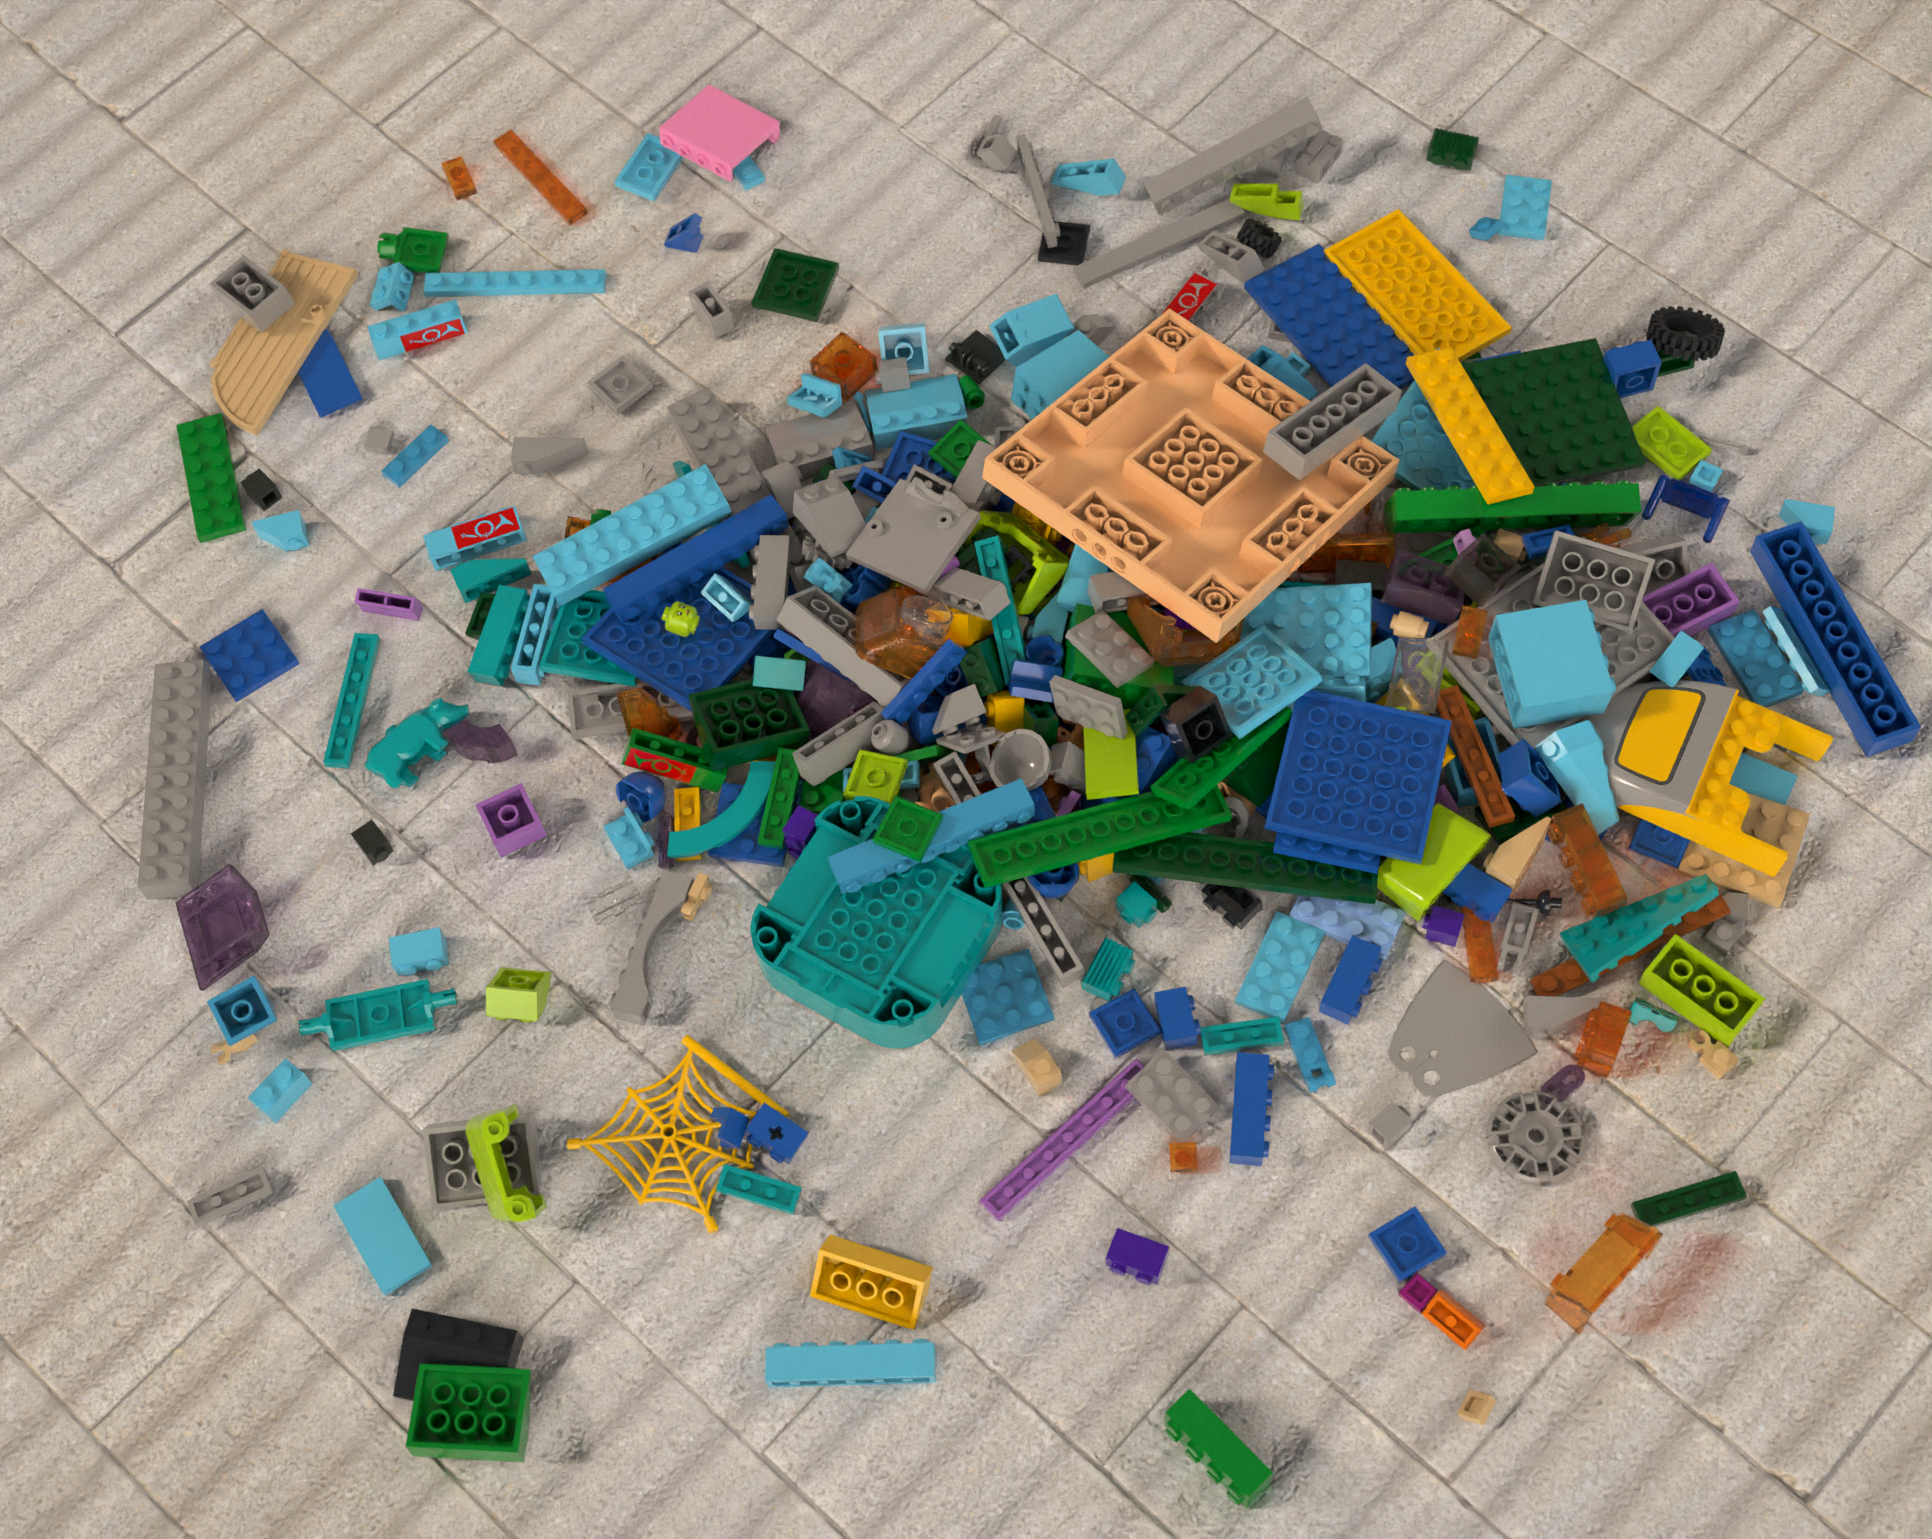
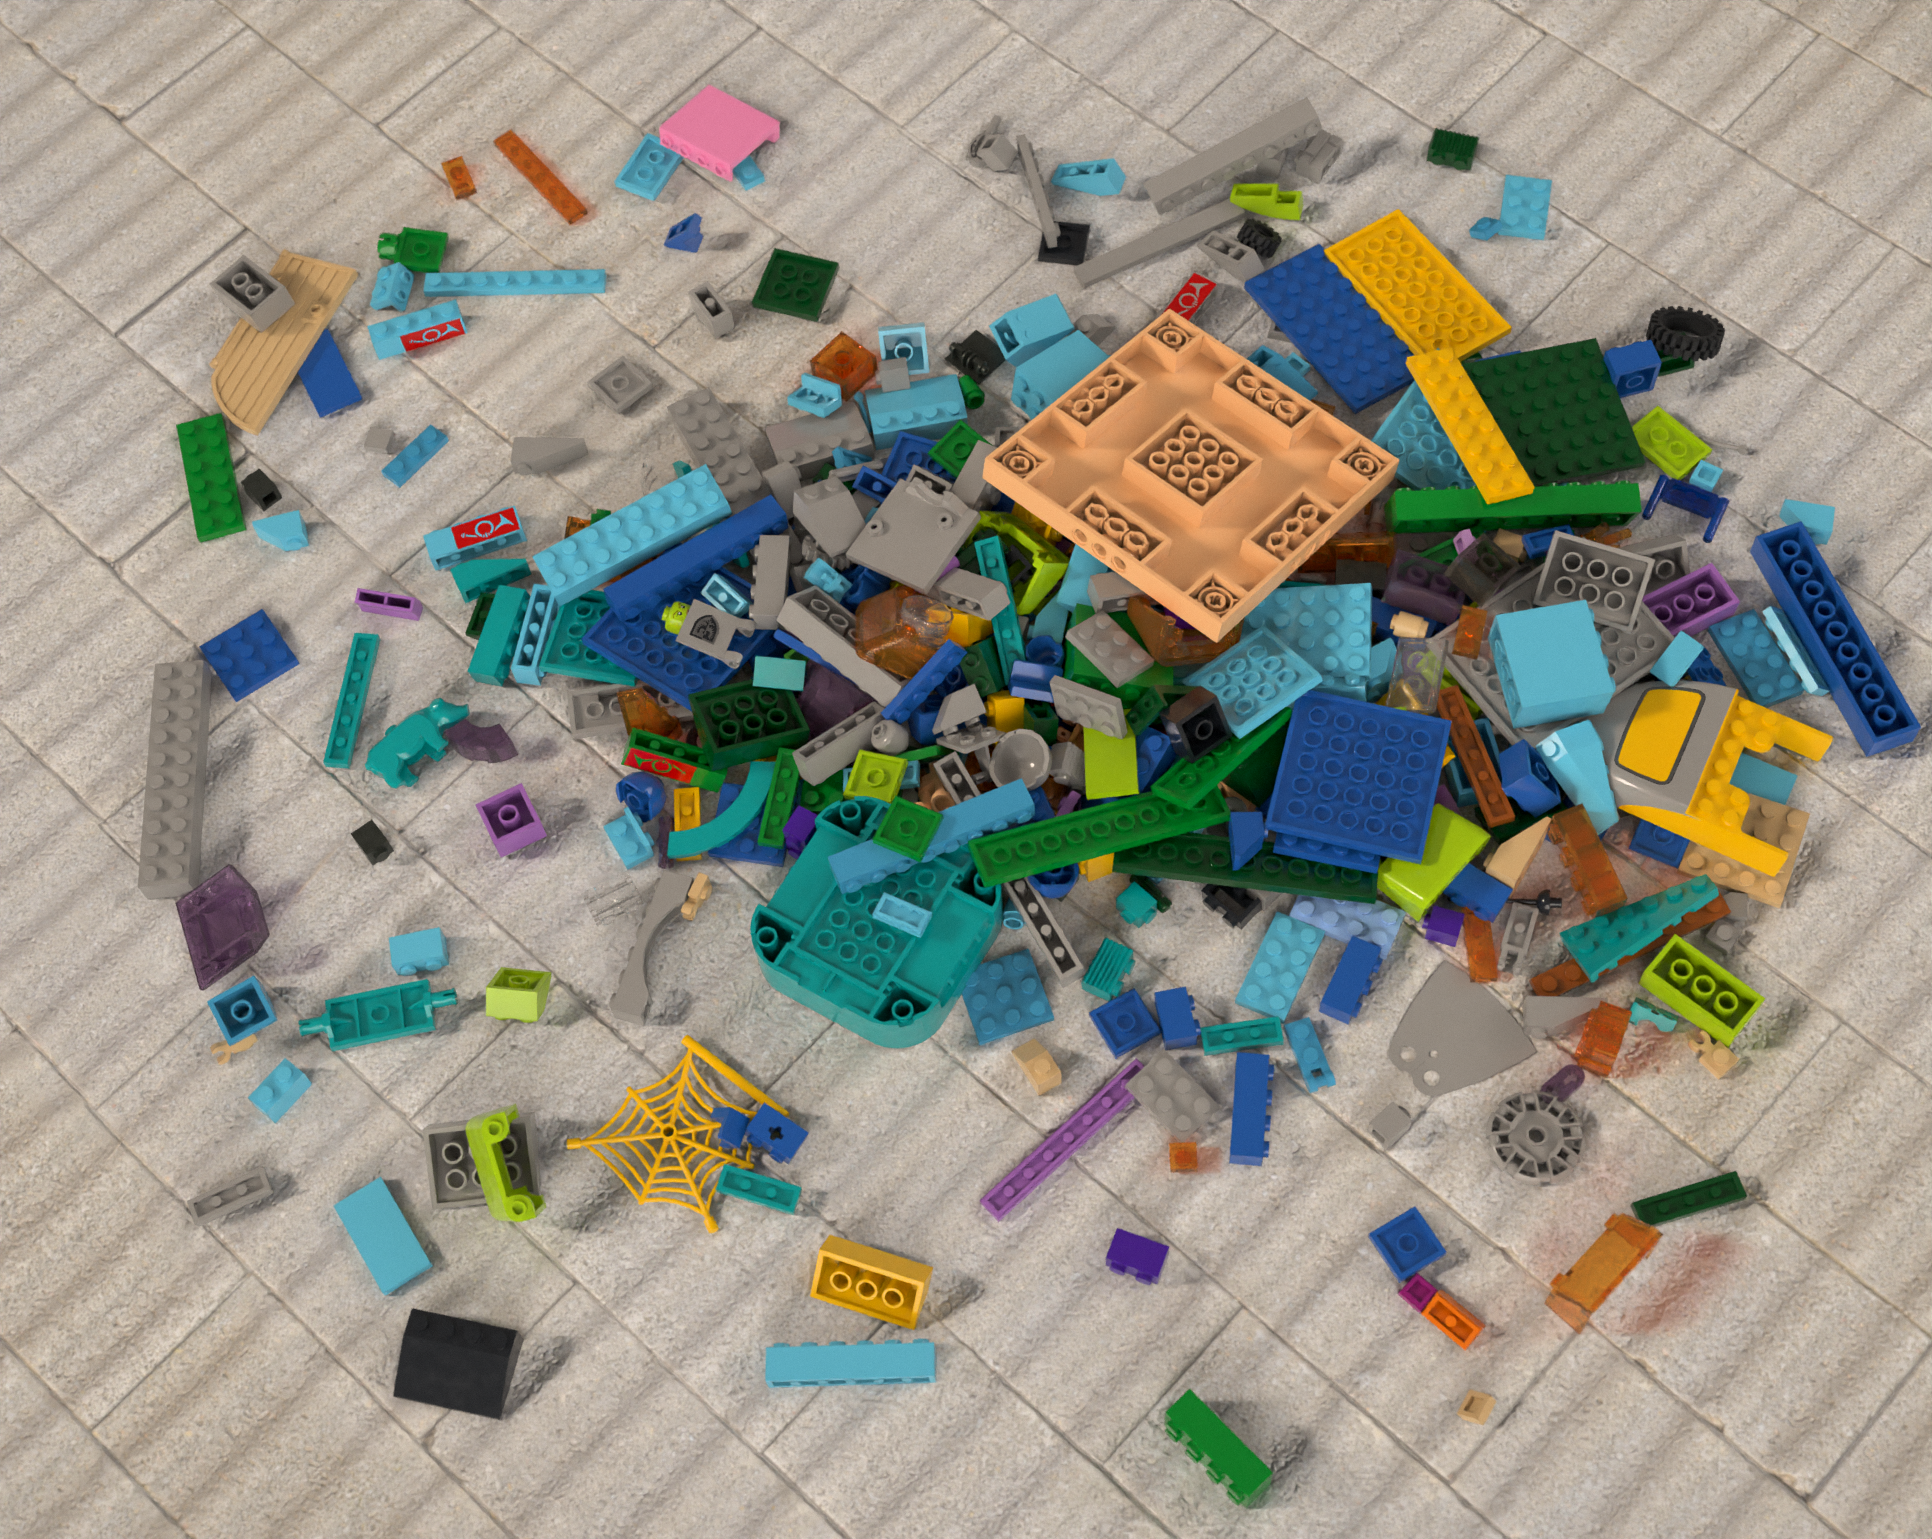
(470, 1413): green slope -> none
(712, 630): none -> light grey flag
(902, 915): none -> medium azure plate
(1245, 836): none -> blue slope
(1332, 421): light grey brick -> none

